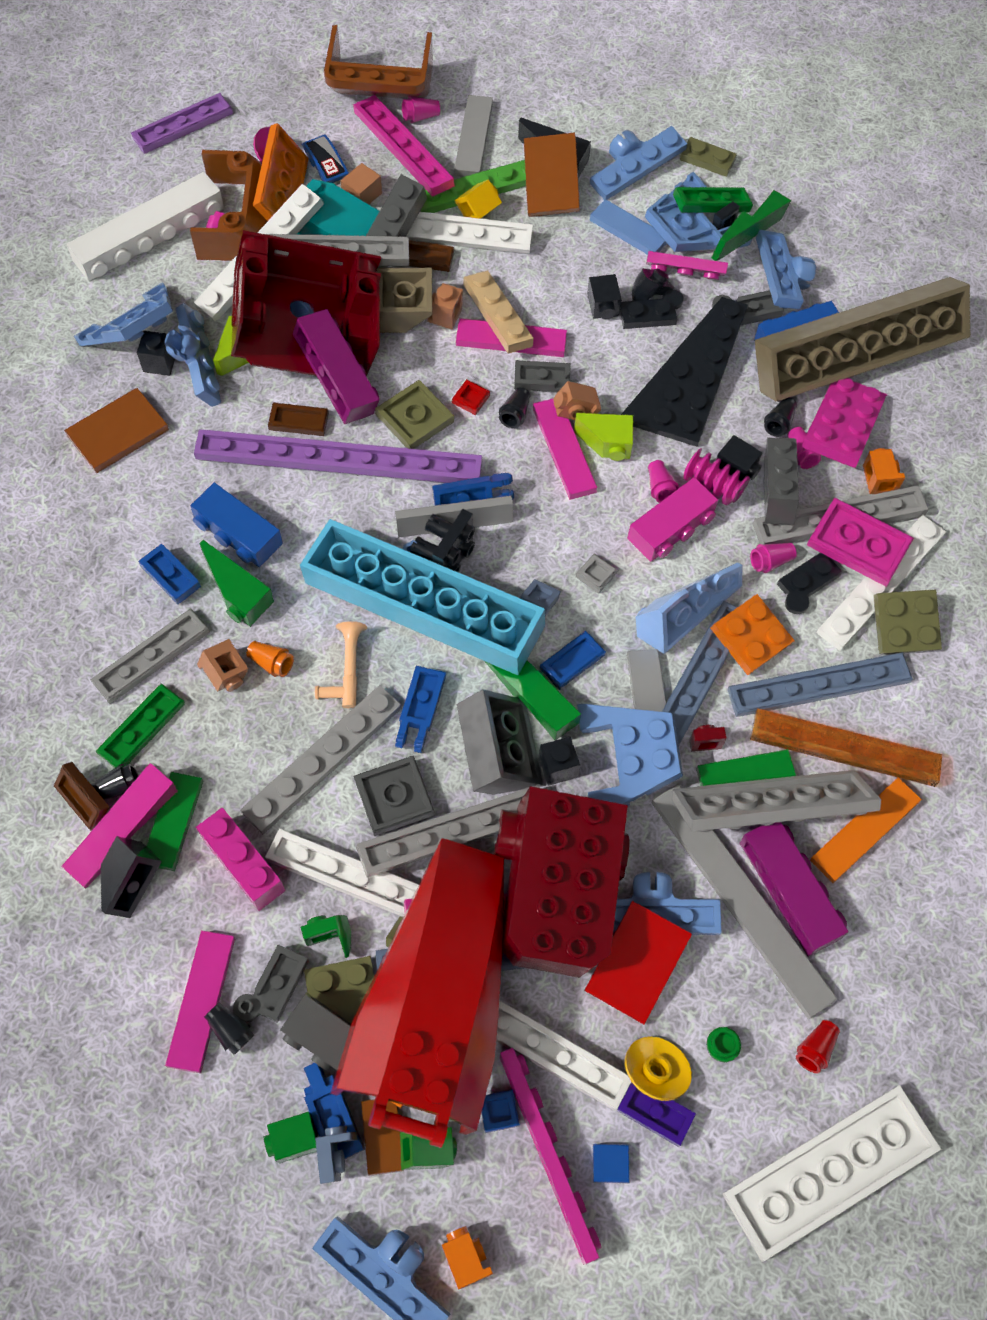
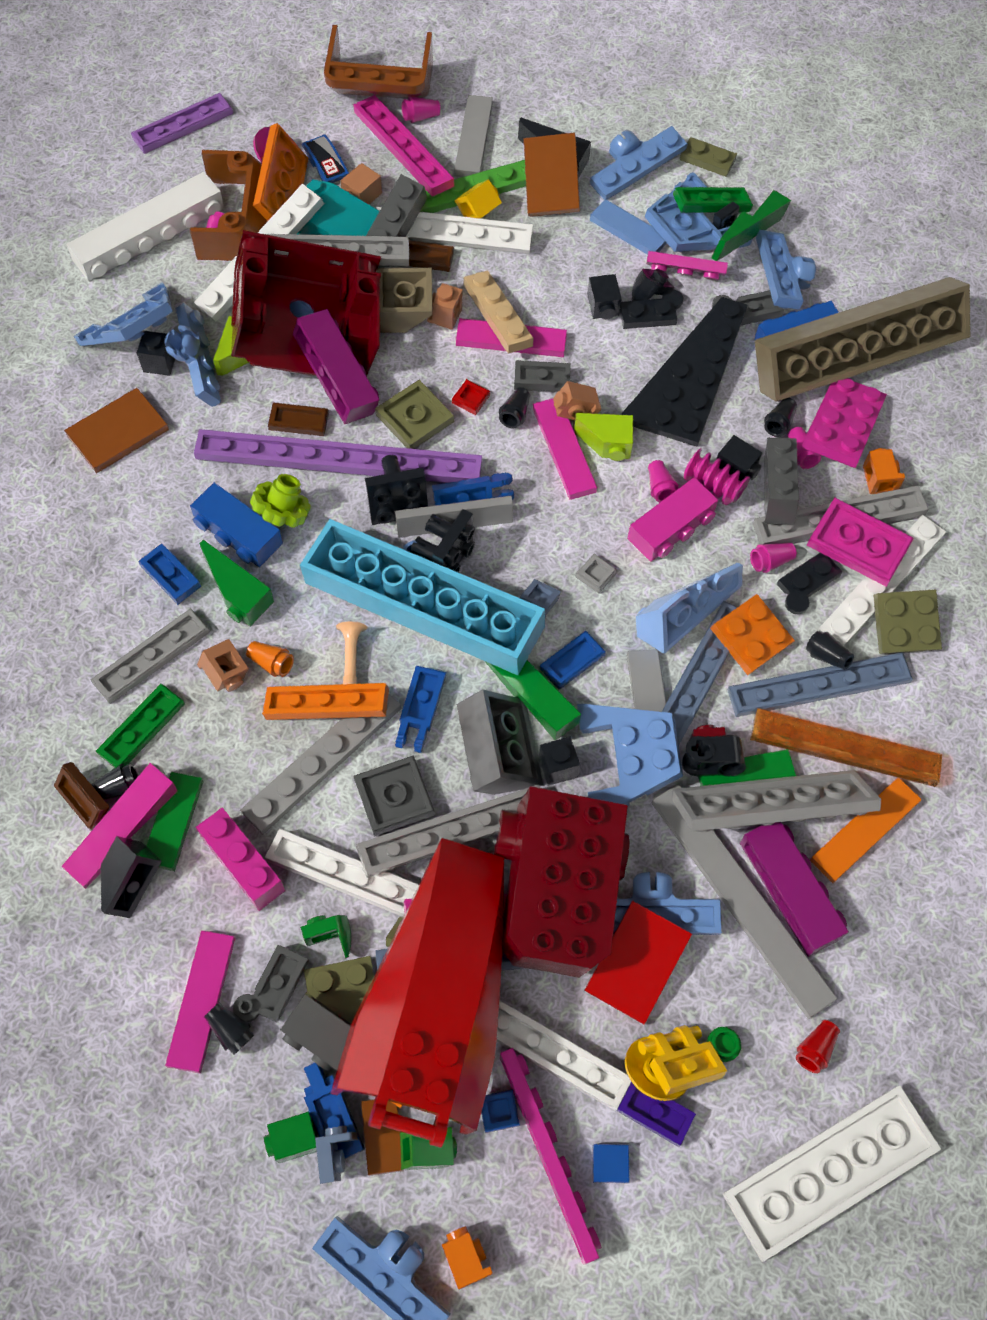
(281, 501): none -> lime plant
(326, 701): none -> orange plate
(394, 491): none -> black plate
(686, 1067): none -> yellow plate
(716, 754): none -> black piece
(829, 650): none -> black cone

